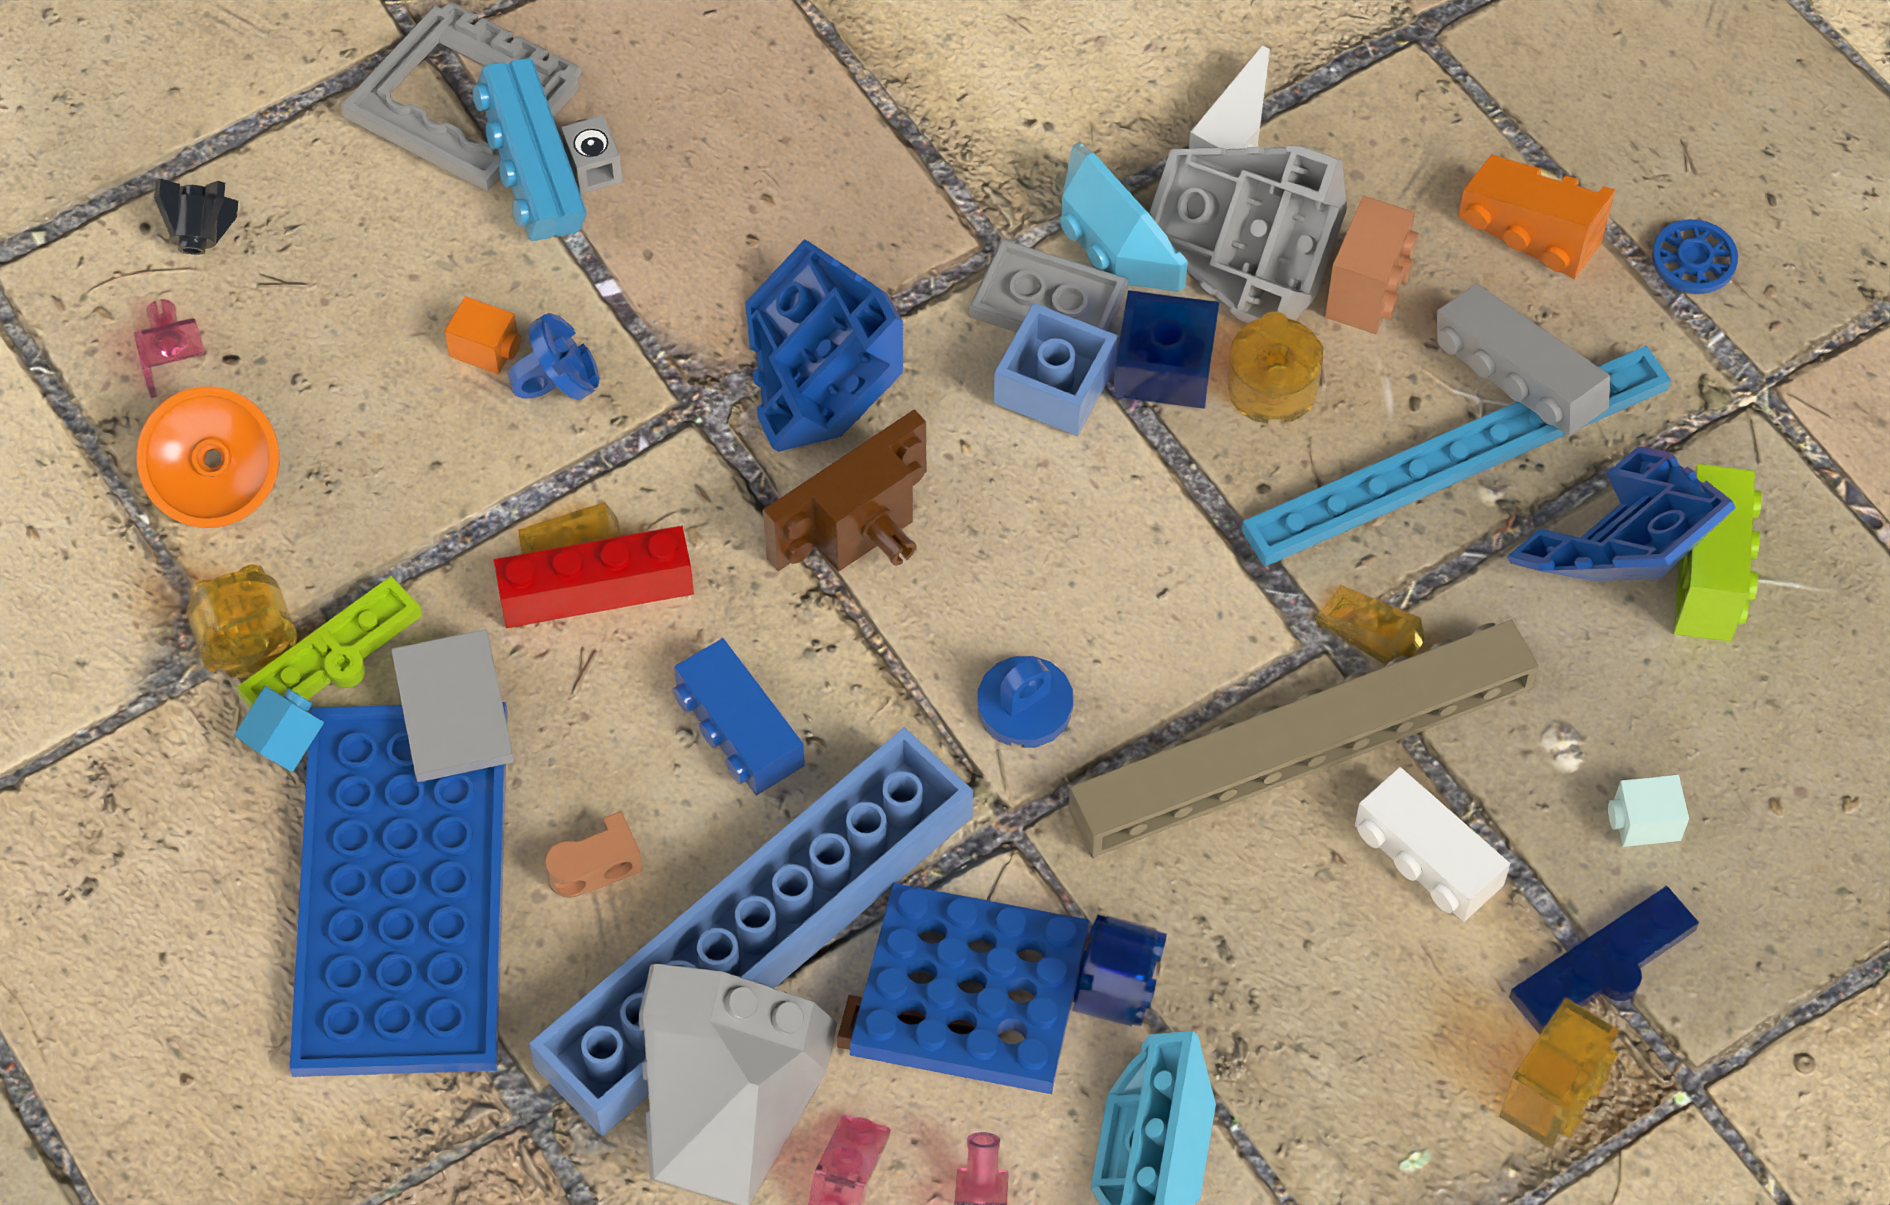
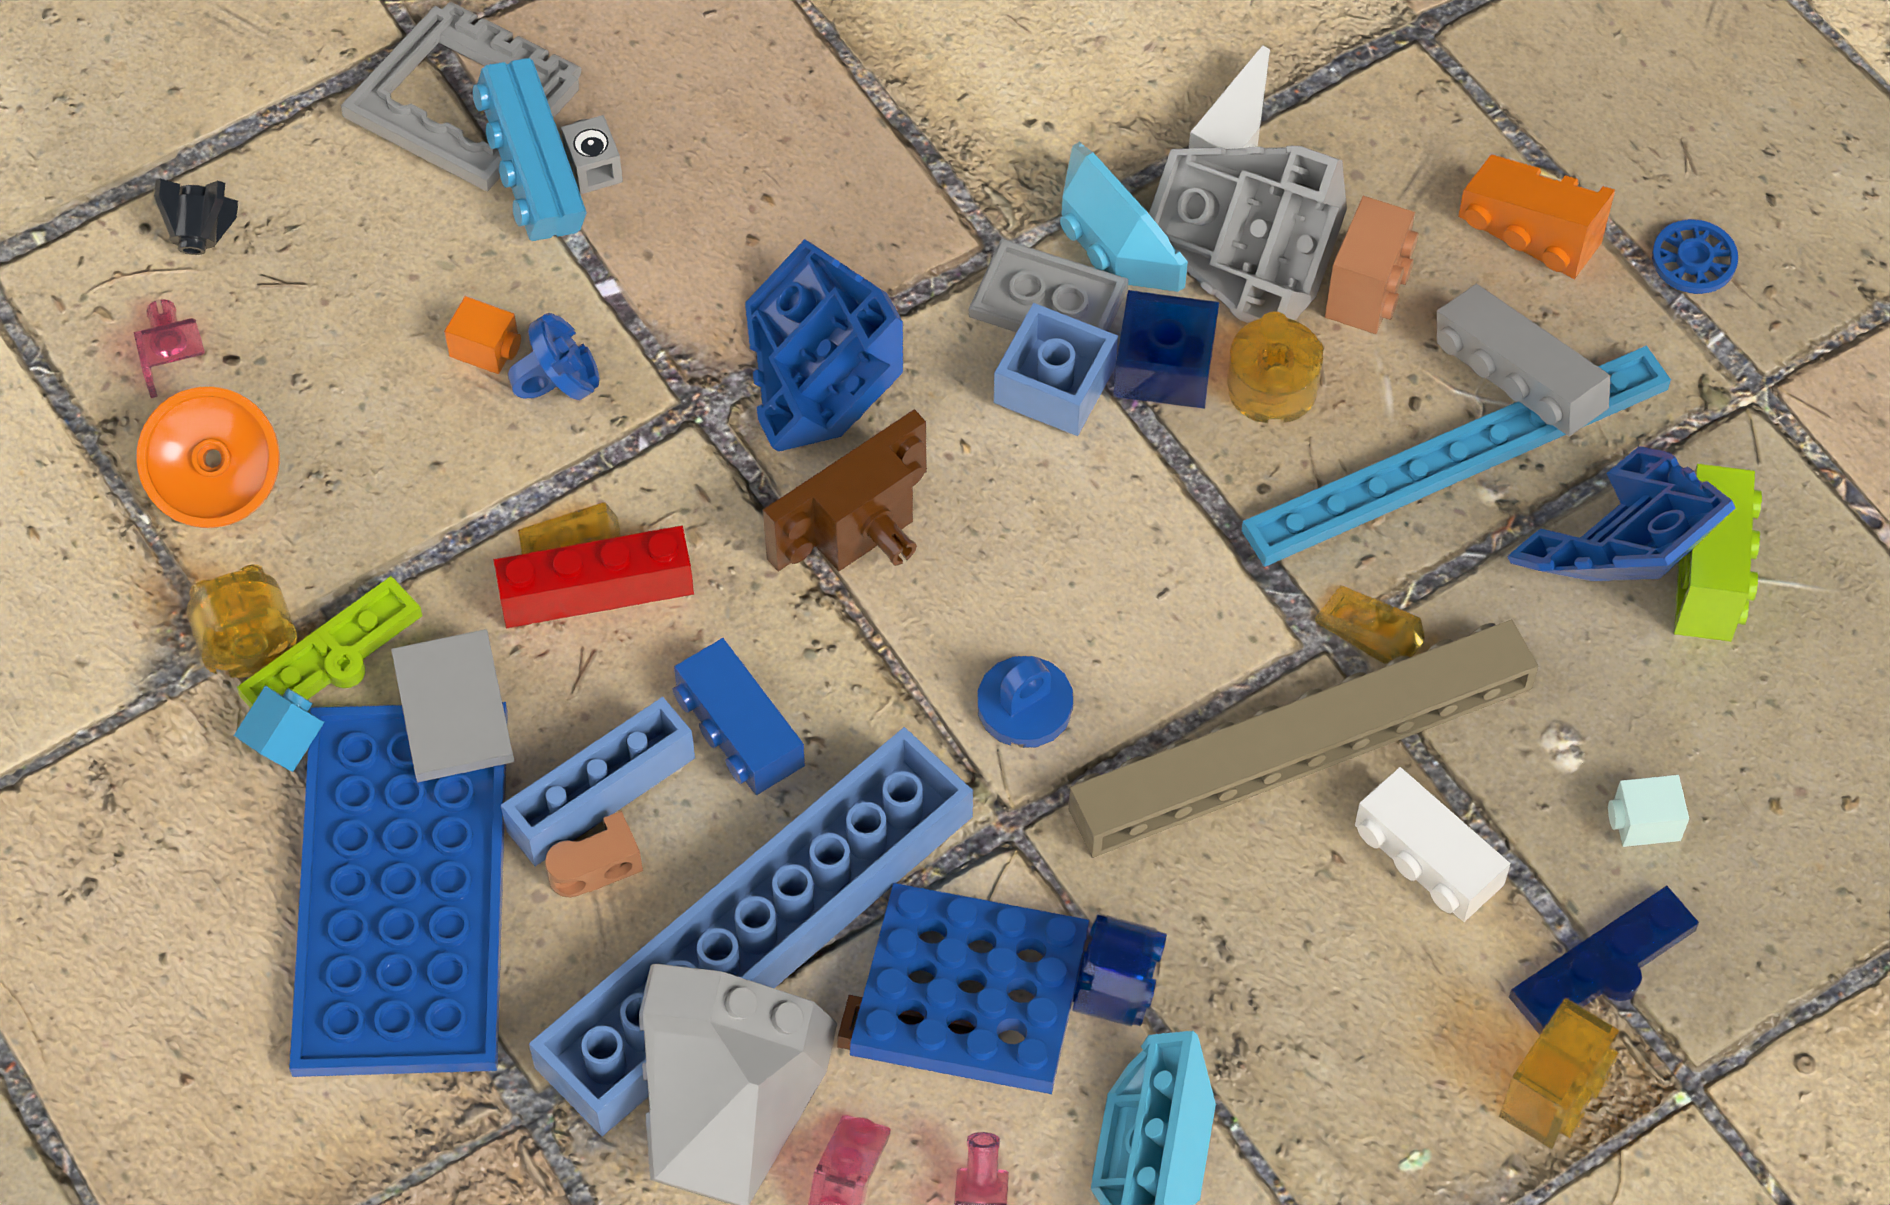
(599, 780): none -> medium blue brick

